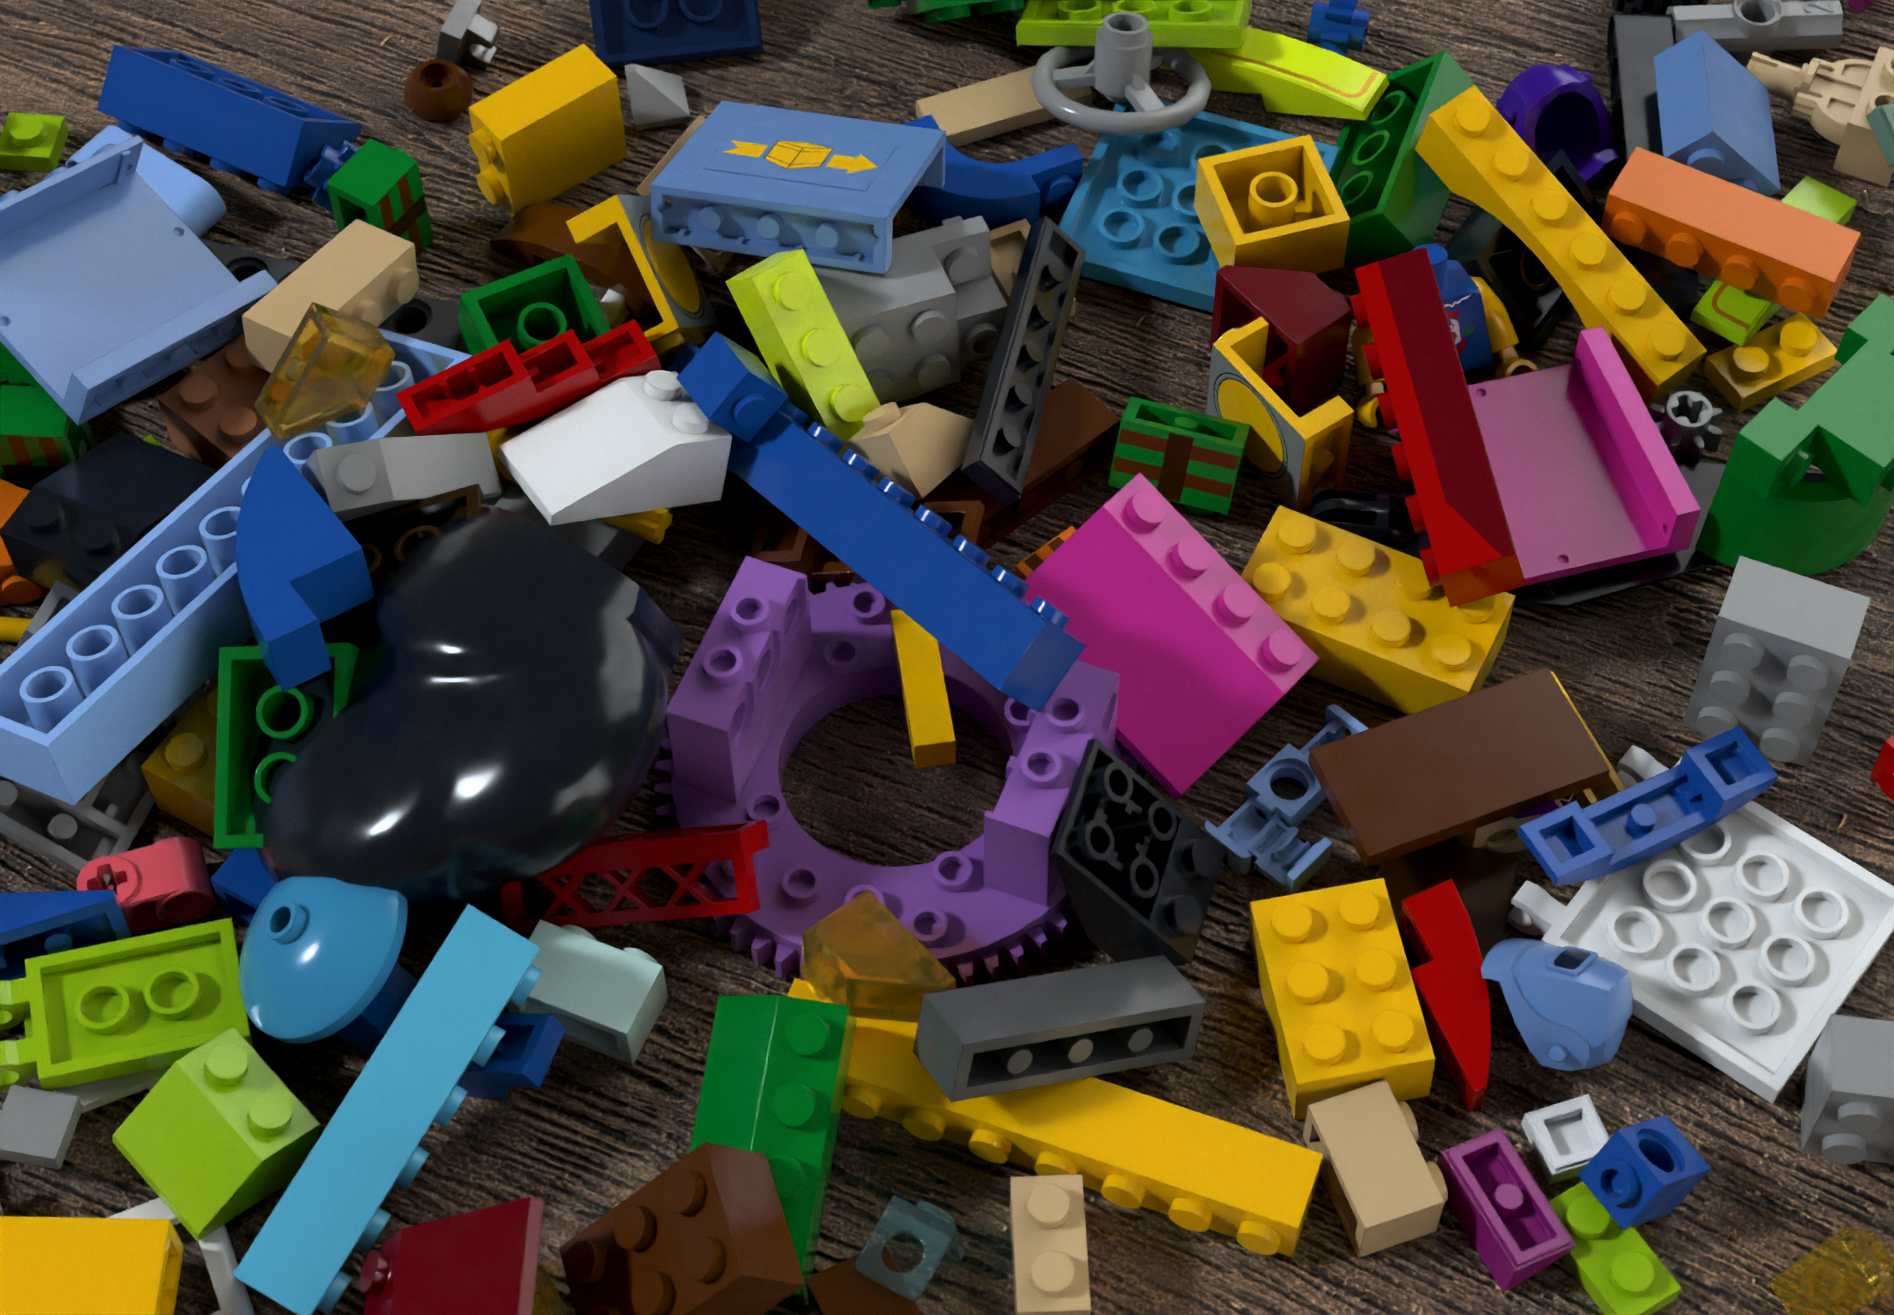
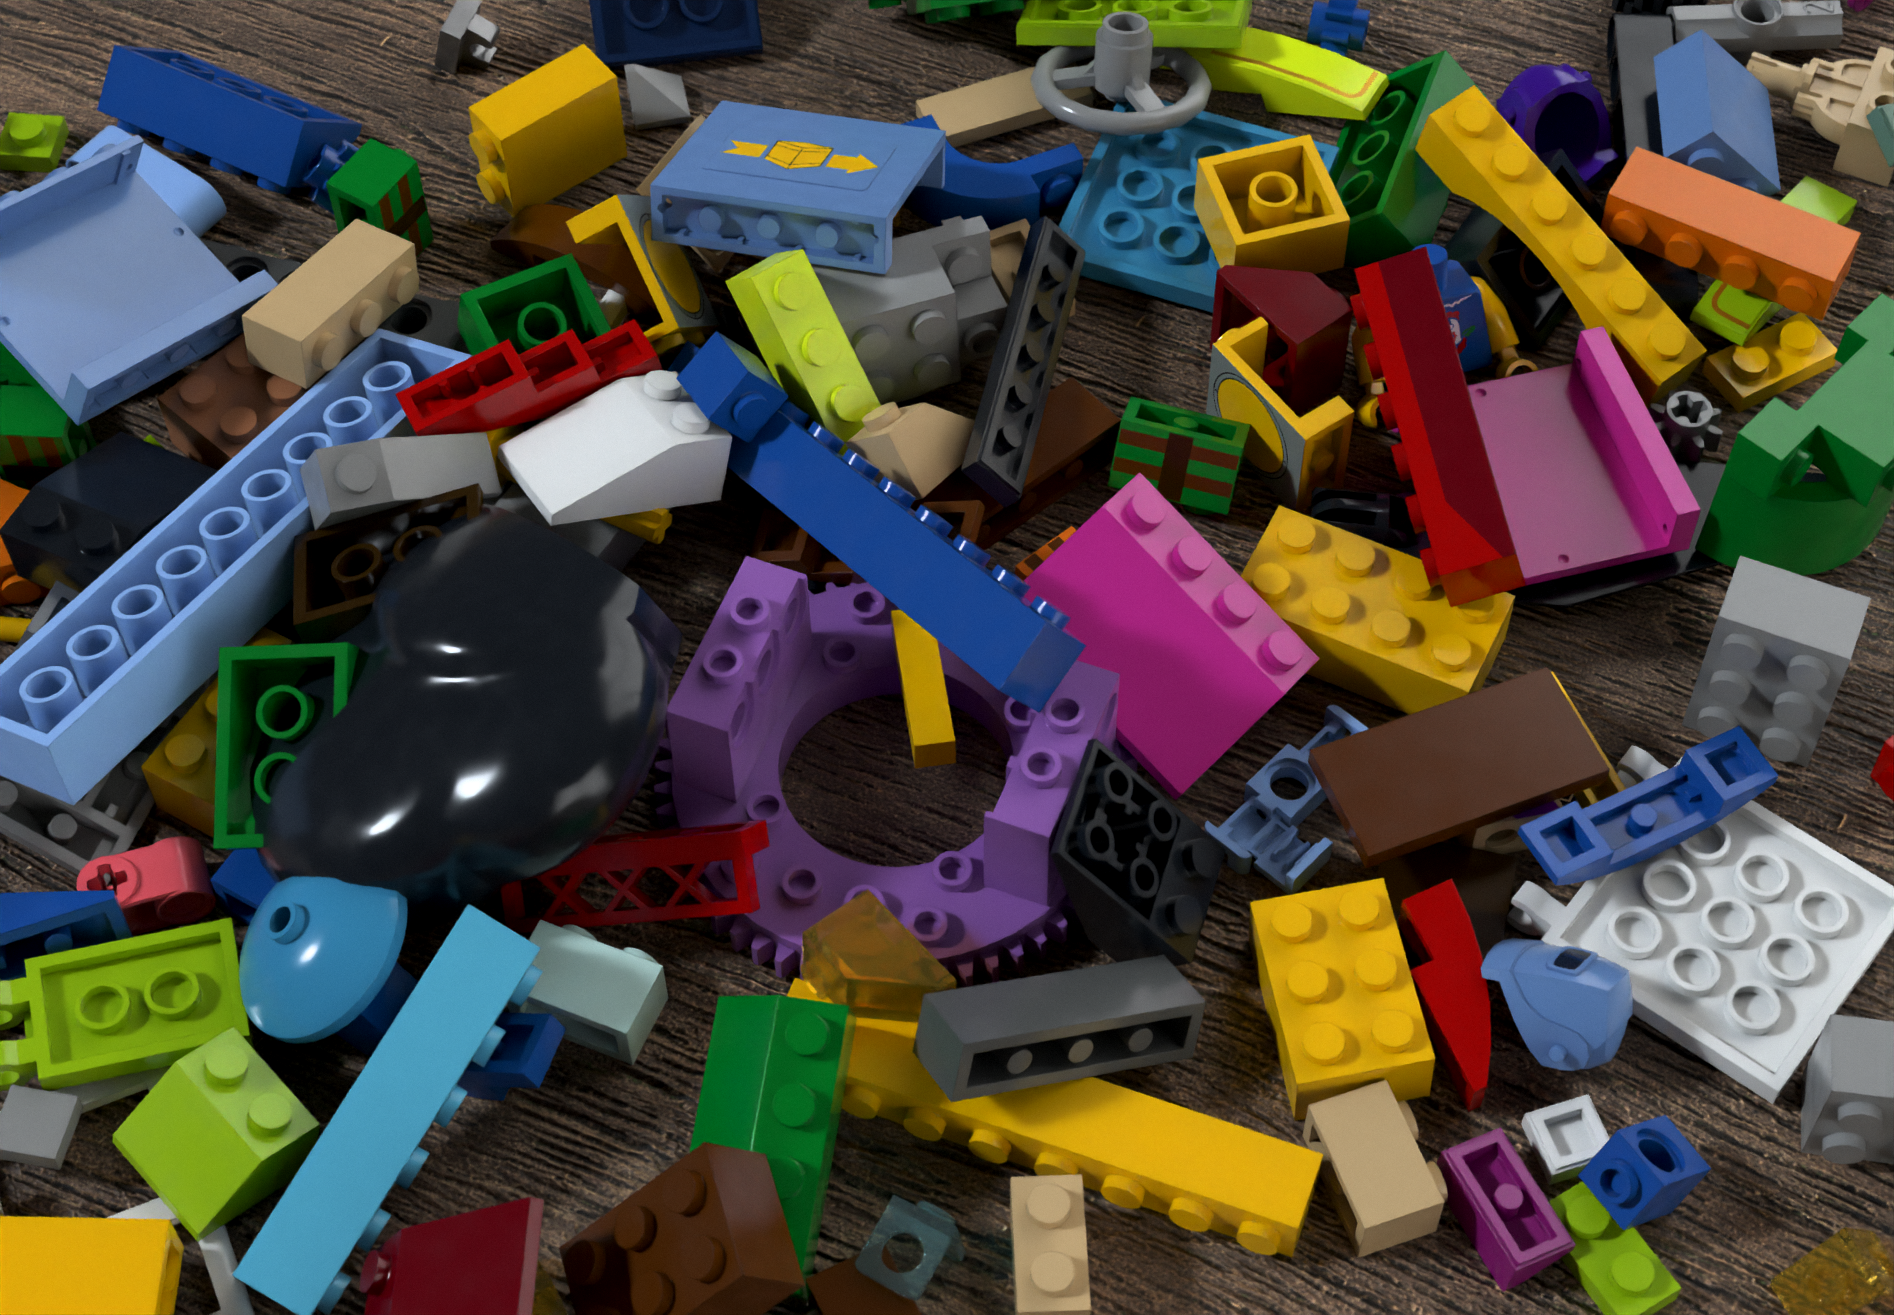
(294, 568): blue slope -> none
(324, 372): clear yellow slope -> none
(438, 90): reddish brown plate -> none

